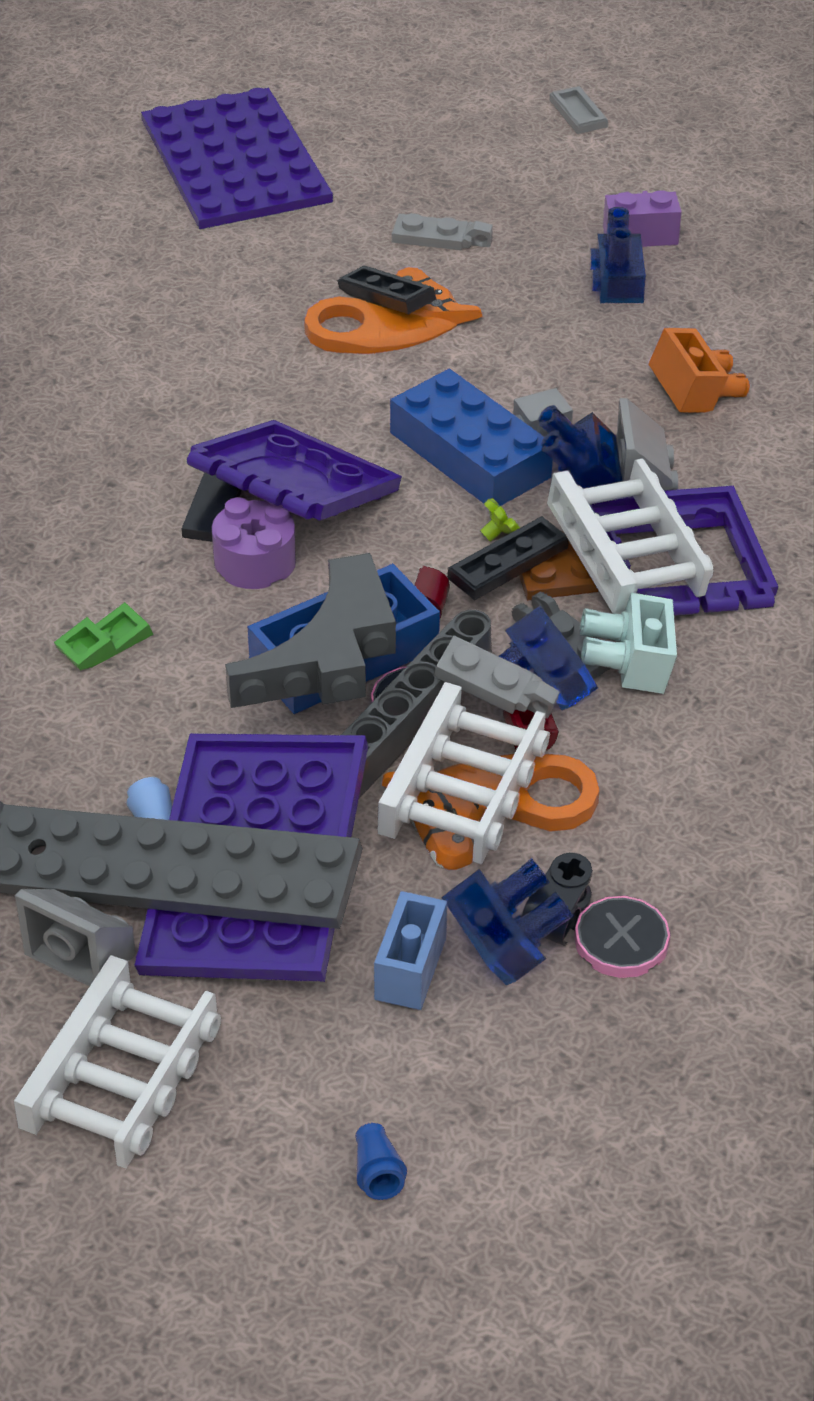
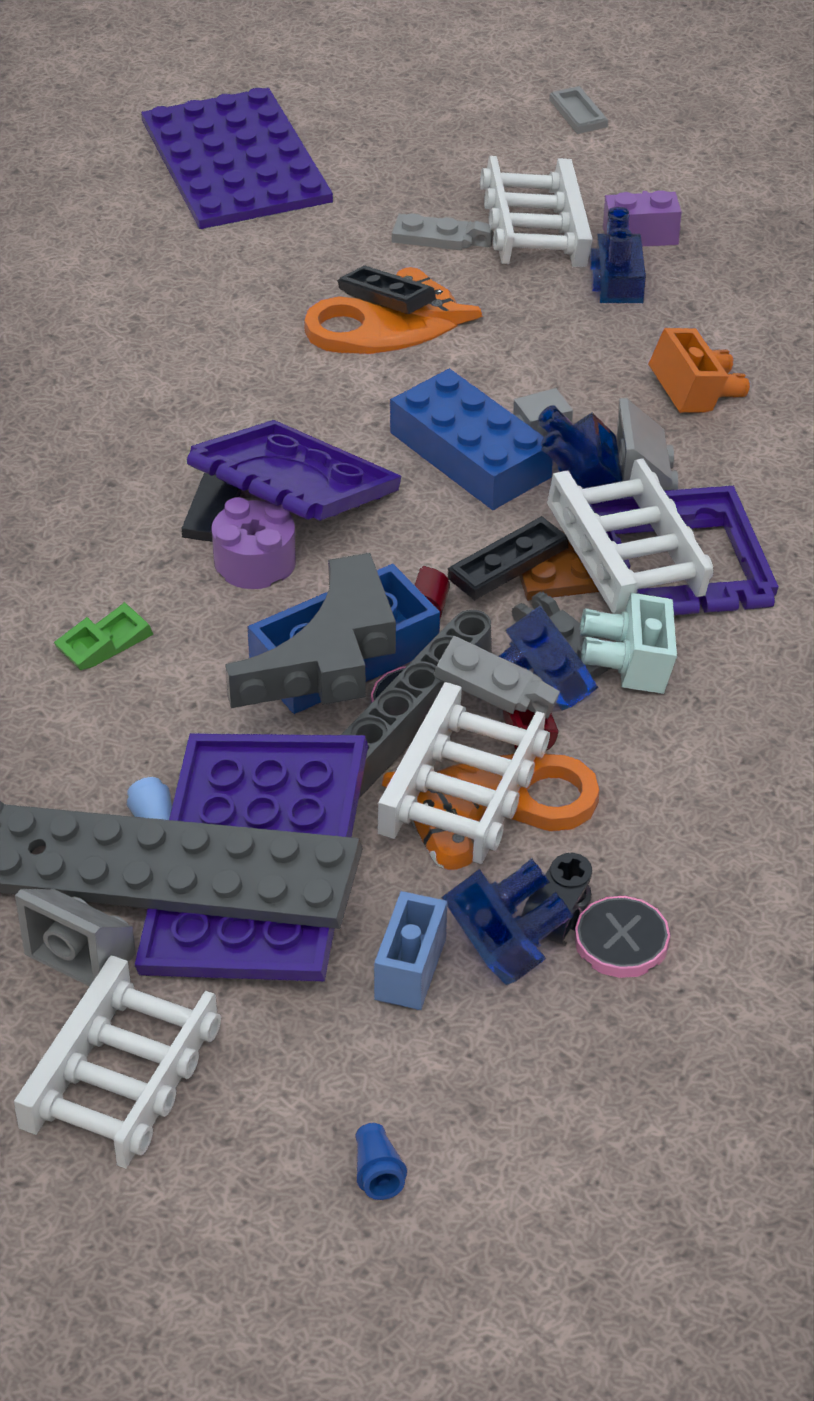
(499, 521): lime plant -> none
(565, 201): none -> white fence

